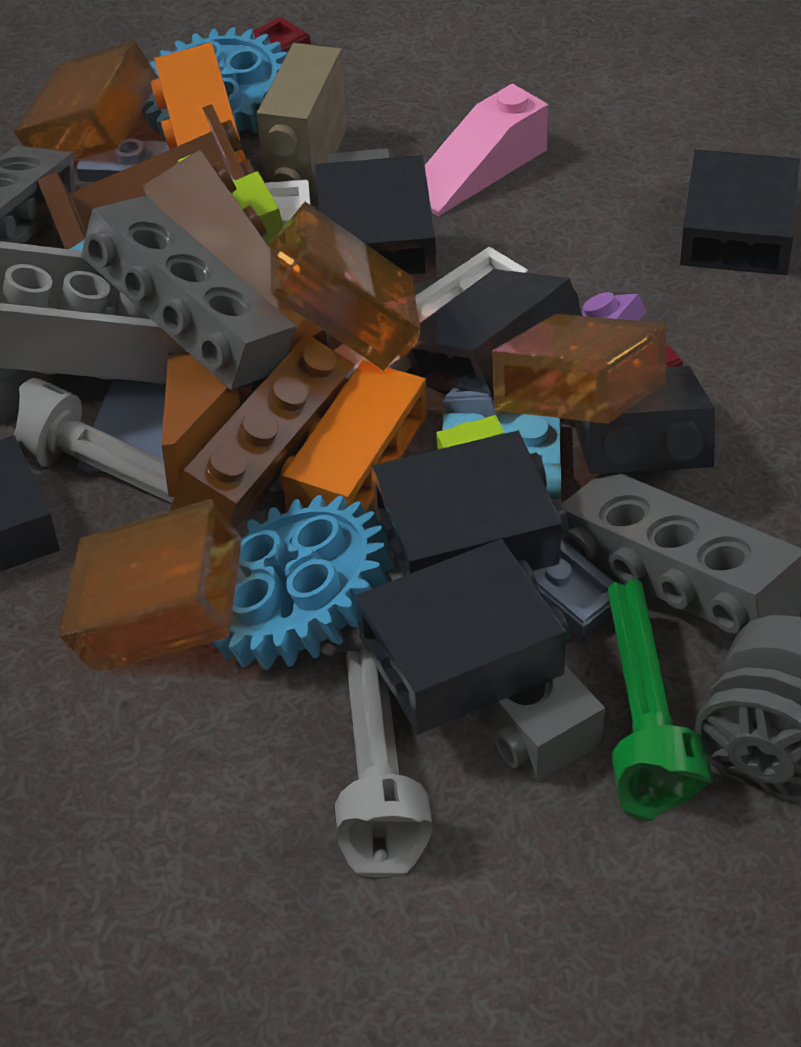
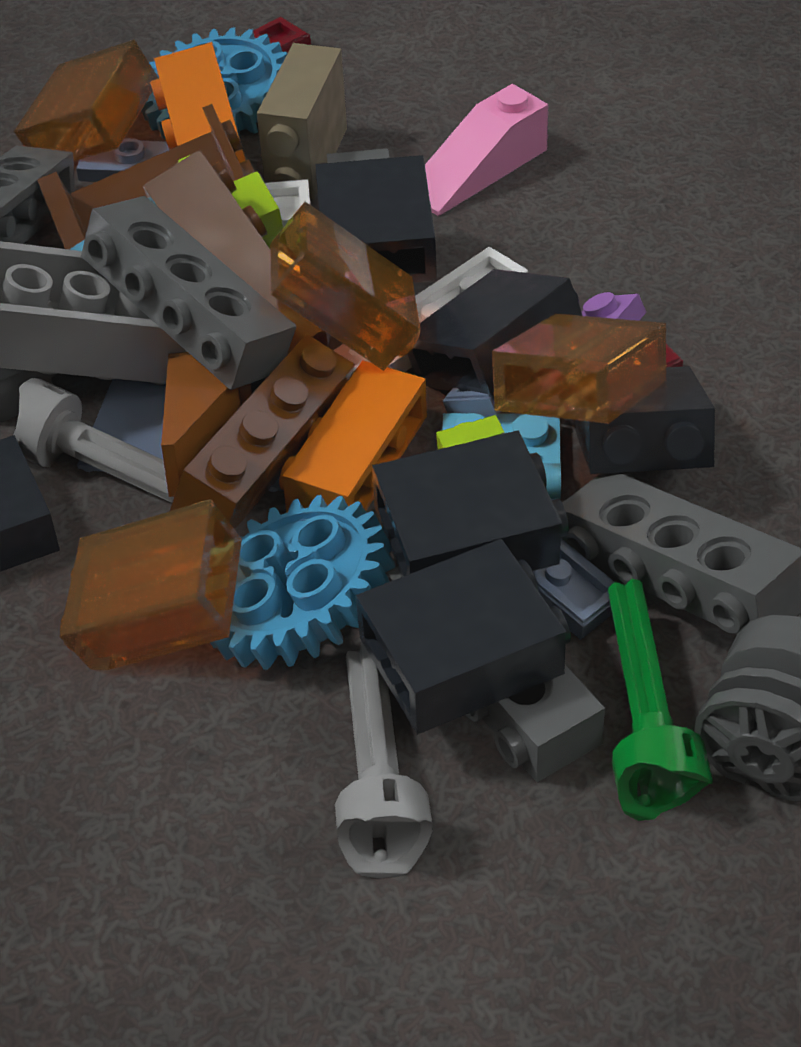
(740, 212): black brick -> none

